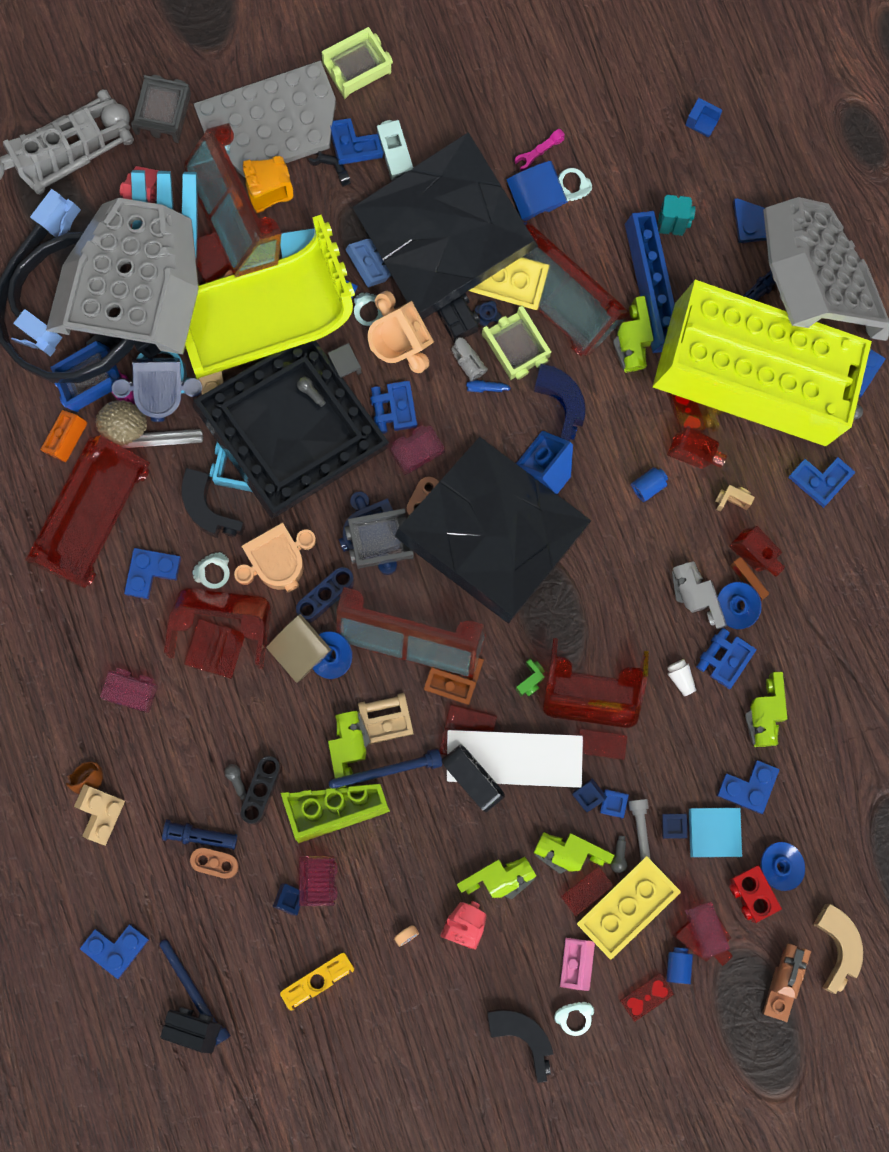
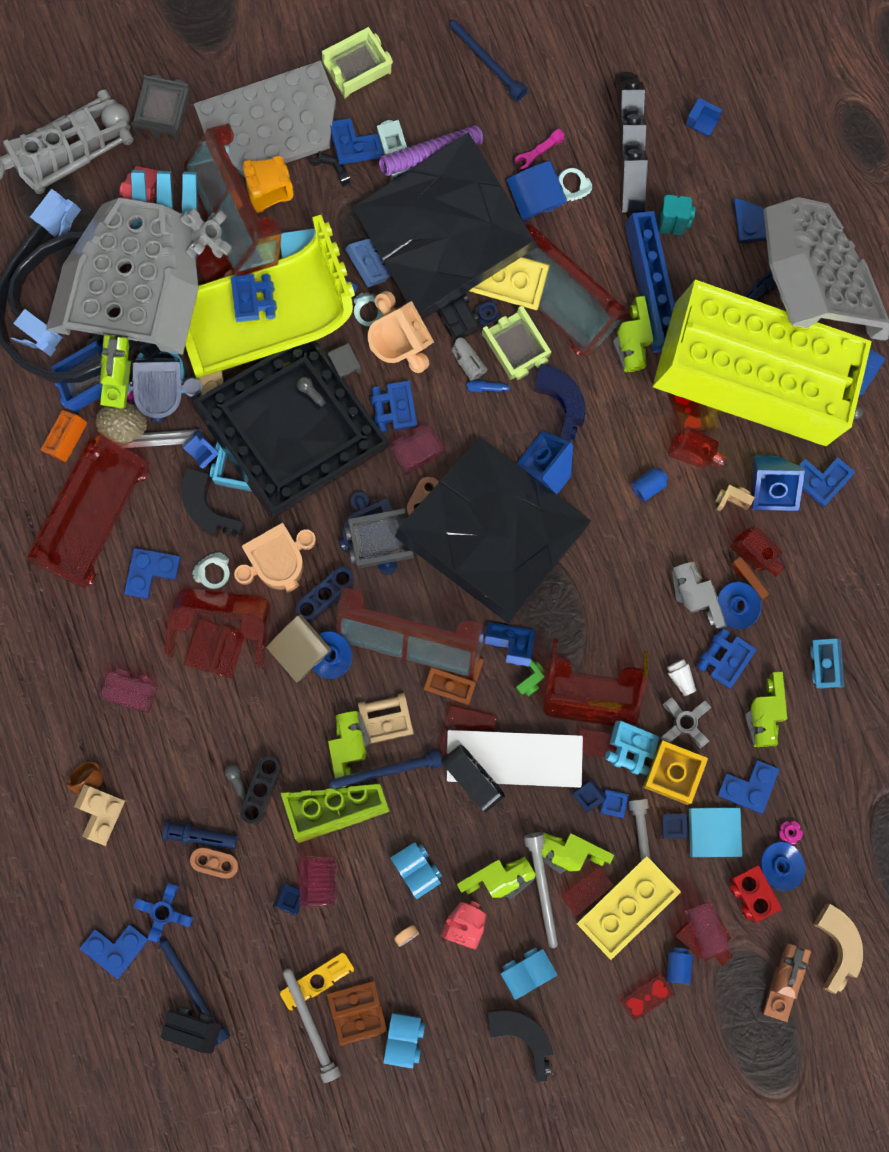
(115, 371): none -> lime plate
(158, 926): none -> blue pin
(201, 448): none -> blue panel
(205, 233): none -> light grey pin
(245, 297): none -> blue plate
(329, 1070): none -> light grey piece
(357, 1013): none -> dark orange slope
(403, 1039): none -> dark azure brick
(413, 156): none -> medium lavender piece
(416, 870): none -> dark azure brick
(516, 89): none -> dark blue piece
(516, 639): none -> blue plate
(528, 973): none -> dark azure brick
(535, 844): none -> light grey piece
(562, 1014): light aqua piece -> none
(577, 964): bright pink slope -> none
(619, 862): dark grey piece -> none
(632, 142): none -> black arch
(633, 740): none -> medium azure plate
(675, 773): none -> yellow brick
(697, 737): none -> light grey pin
(776, 484): none -> blue slope
(784, 832): none -> dark pink plate
(828, 663): none -> dark azure brick

